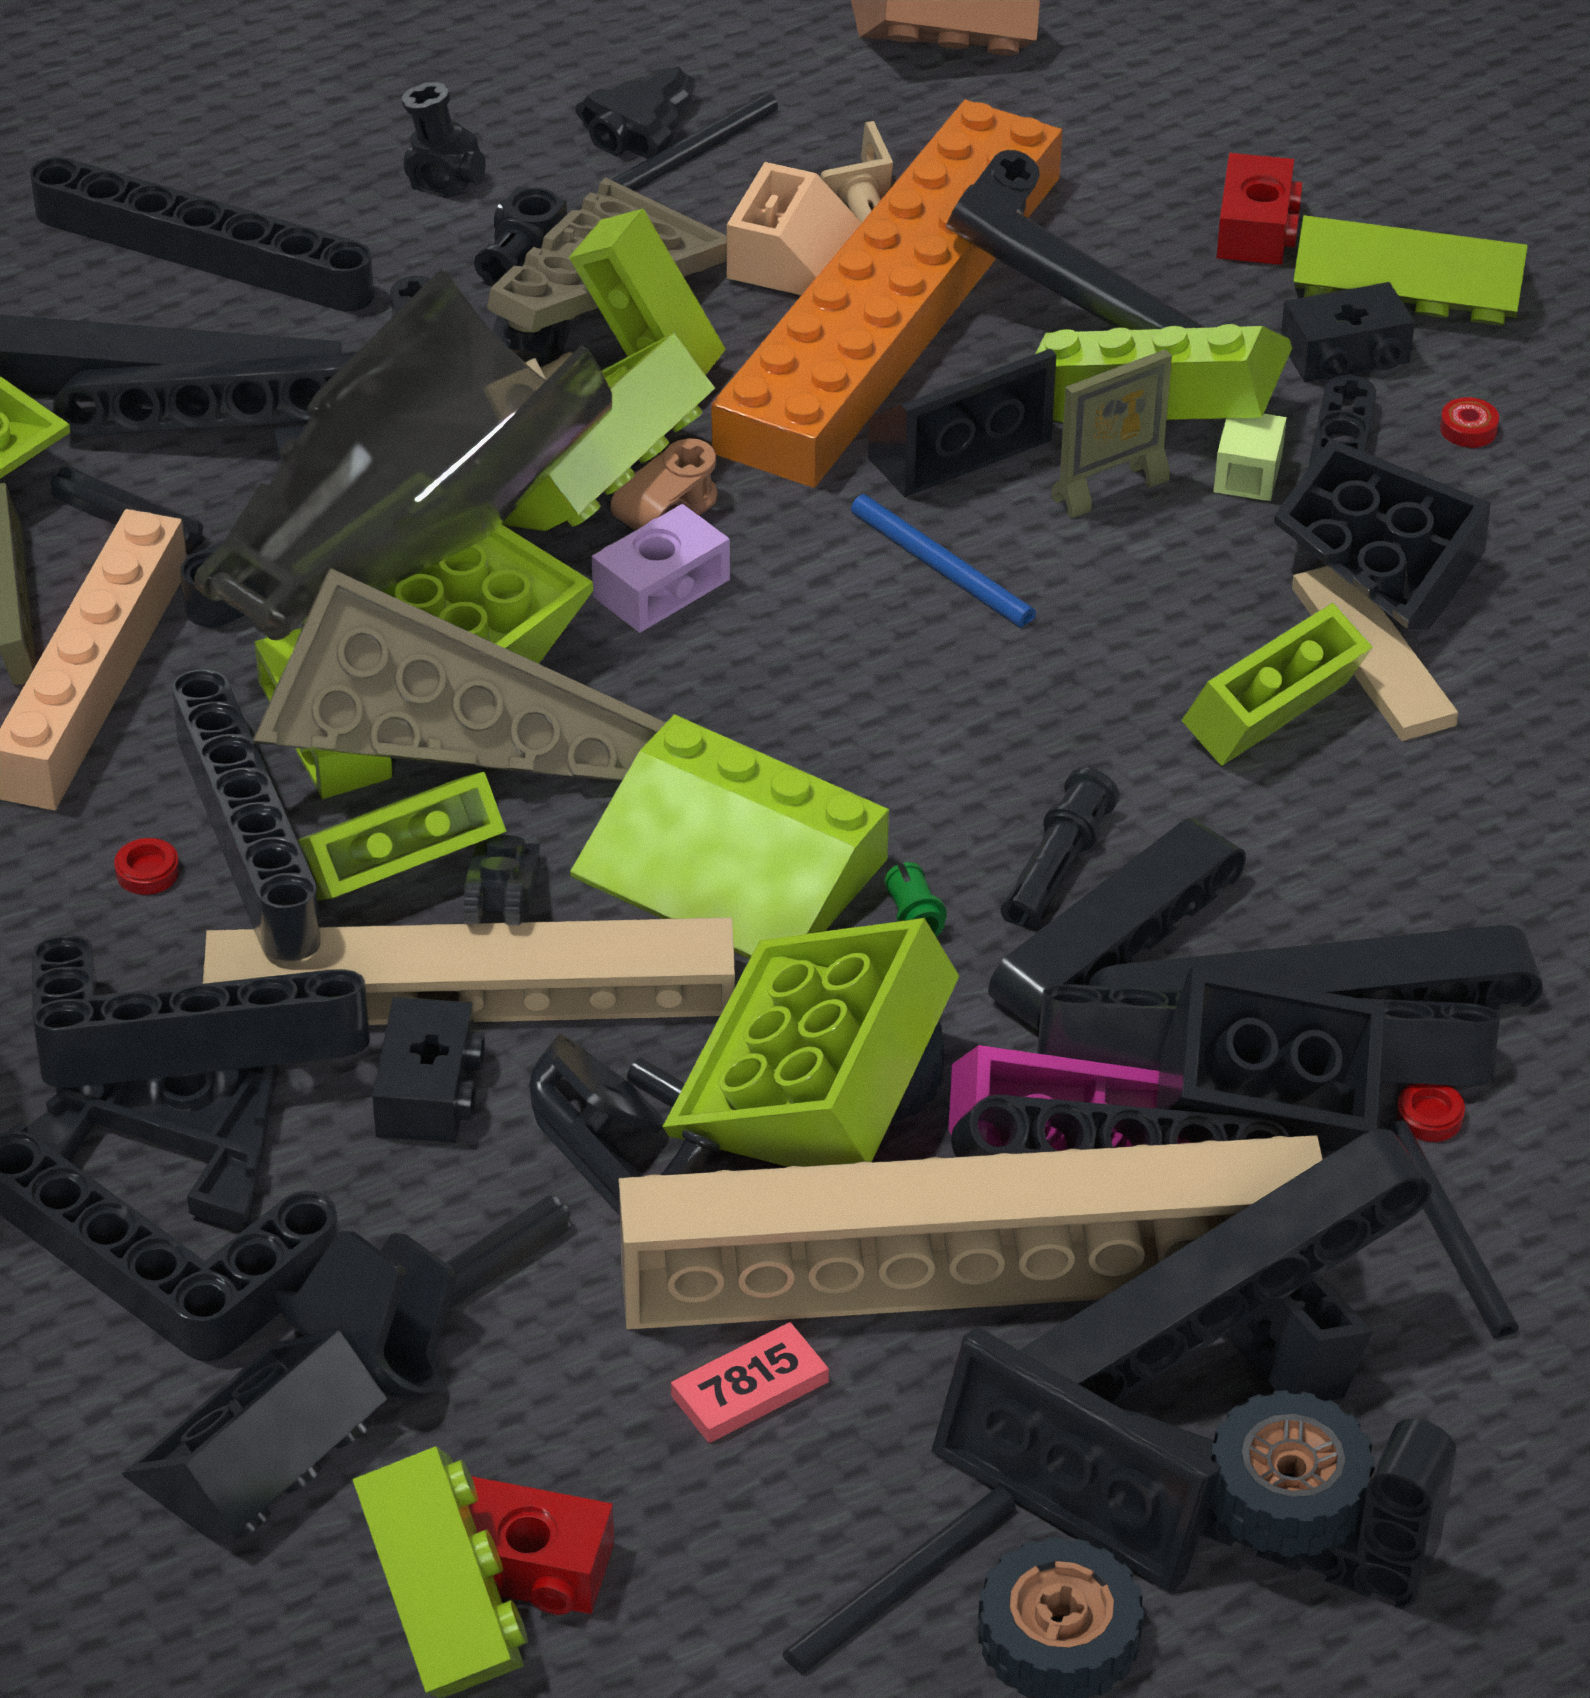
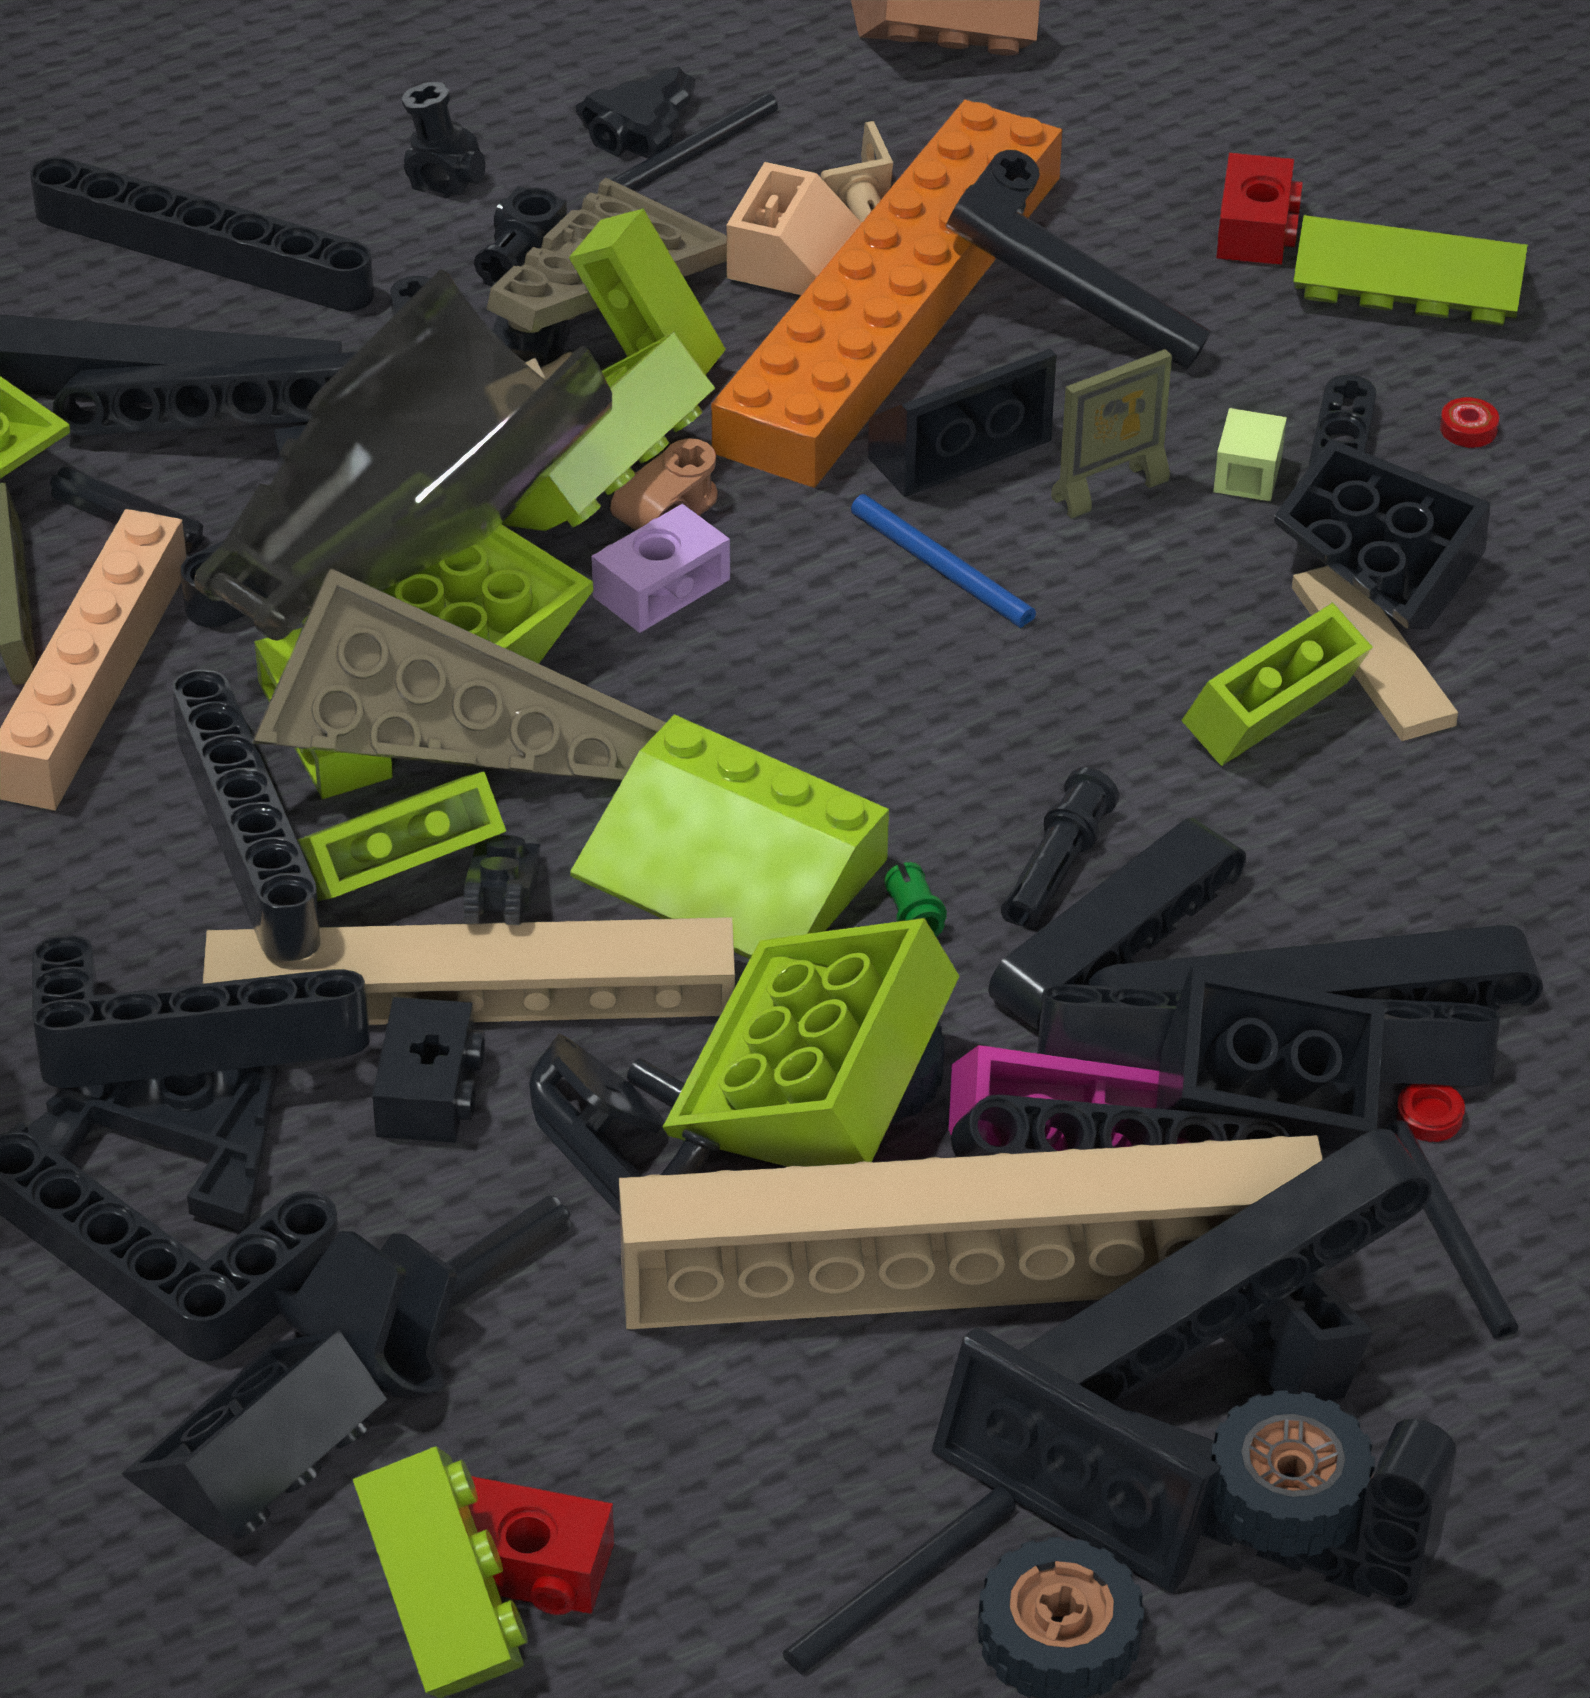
(146, 866): red tile -> none
(749, 1382): coral tile -> none
(1212, 373): lime slope -> none
(1348, 331): black brick -> none

